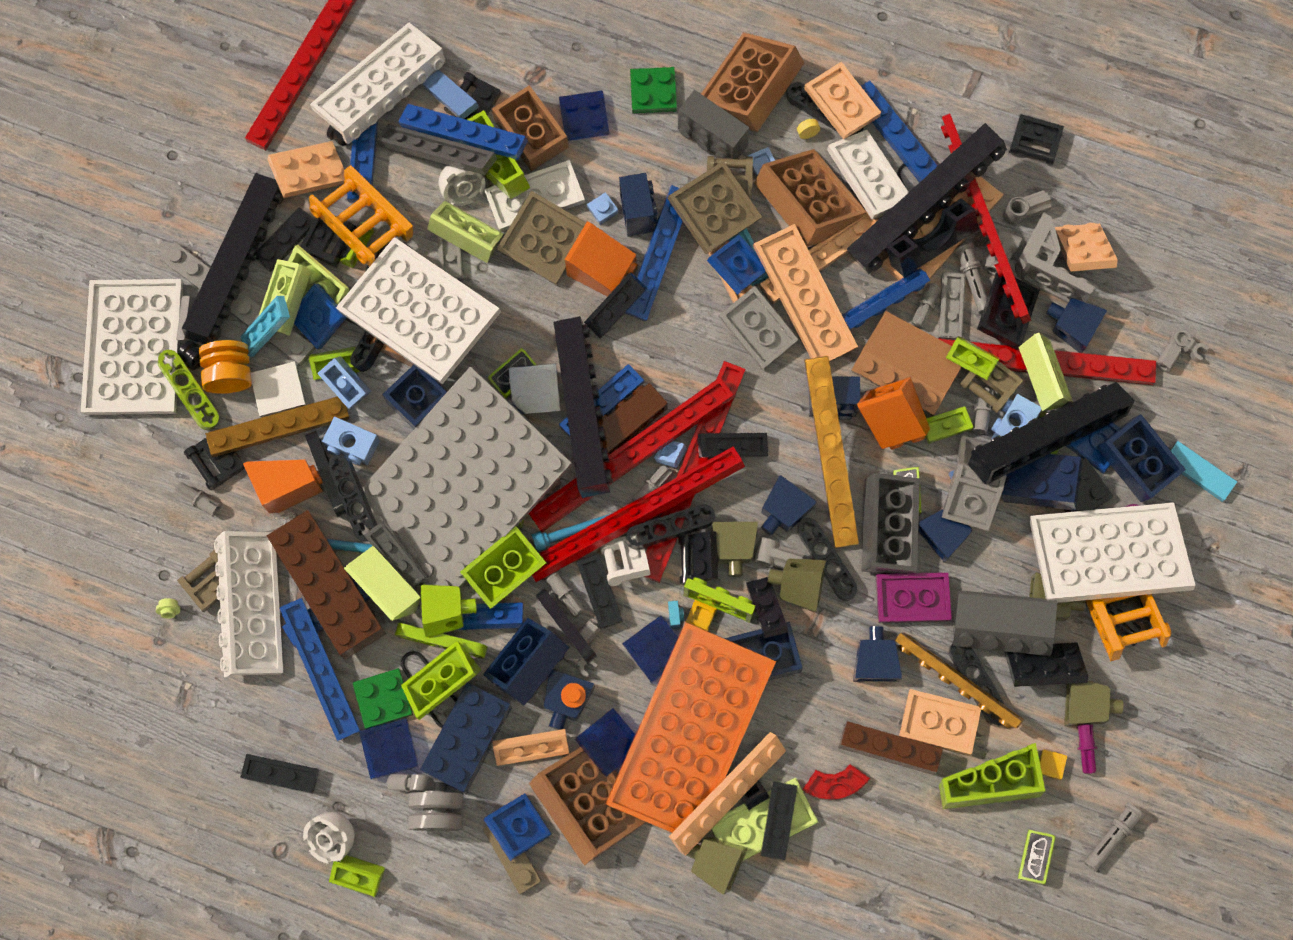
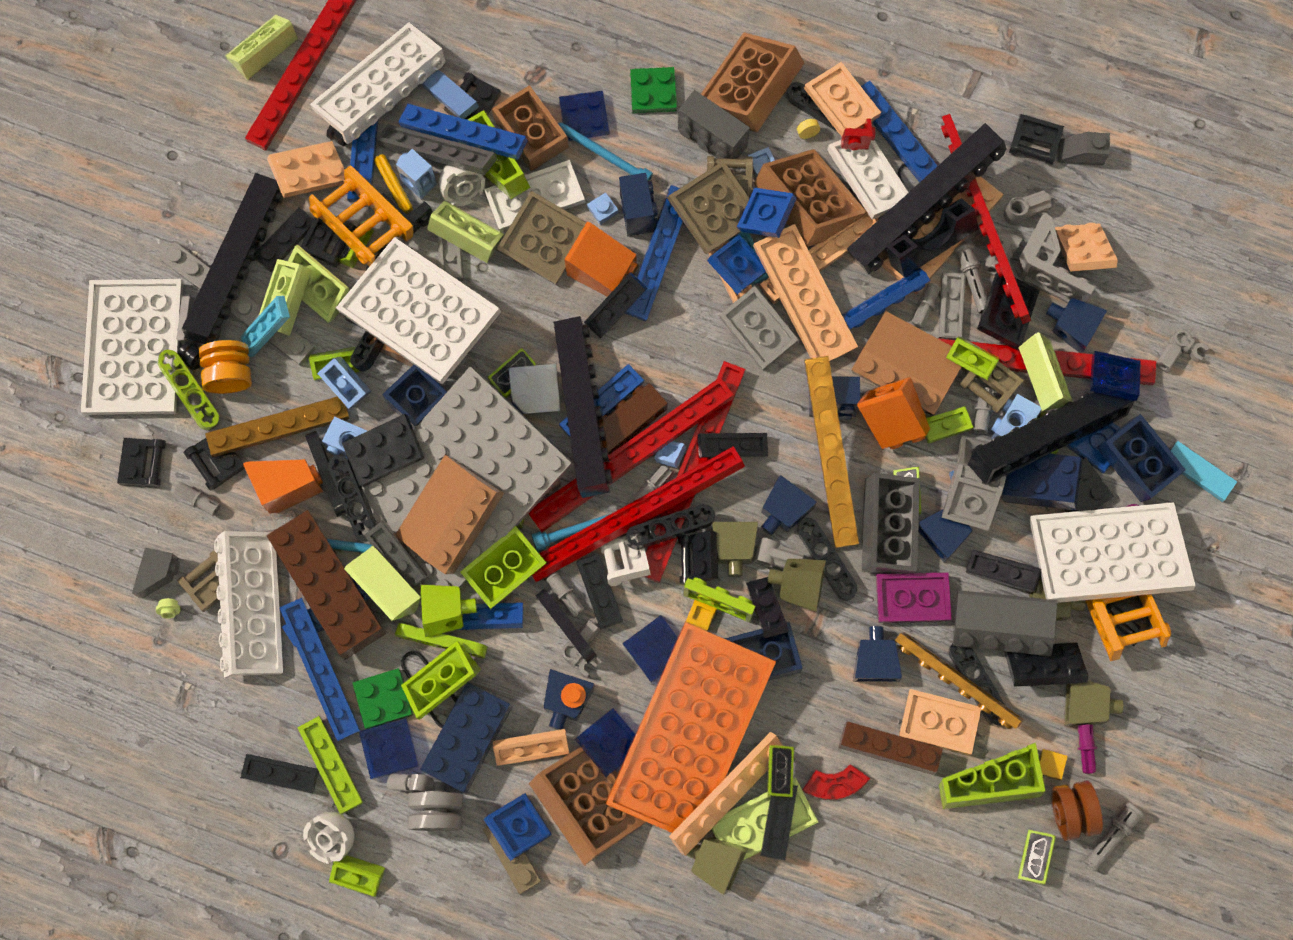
(134, 461): none -> black plate
(155, 571): none -> dark grey slope
(262, 46): none -> yellowish green slope
(277, 389): white tile -> none
(318, 316): blue tile -> none
(330, 765): none -> lime plate
(383, 450): none -> black plate
(393, 183): none -> yellow axle
(416, 173): none -> light blue brick
(418, 218): none -> black bracket
(449, 515): none -> medium nougat slope
(526, 661): dark blue brick -> none
(604, 153): none -> dark azure piece
(676, 614): medium azure plate -> none
(755, 796): black tile -> none
(766, 212): none -> blue plate
(780, 771): none -> slope
(858, 138): none -> red bracket
(1004, 571): none -> black tile
(1077, 810): none -> dark orange wheel
(1085, 148): none -> dark grey slope
(1115, 375): none -> clear blue plate

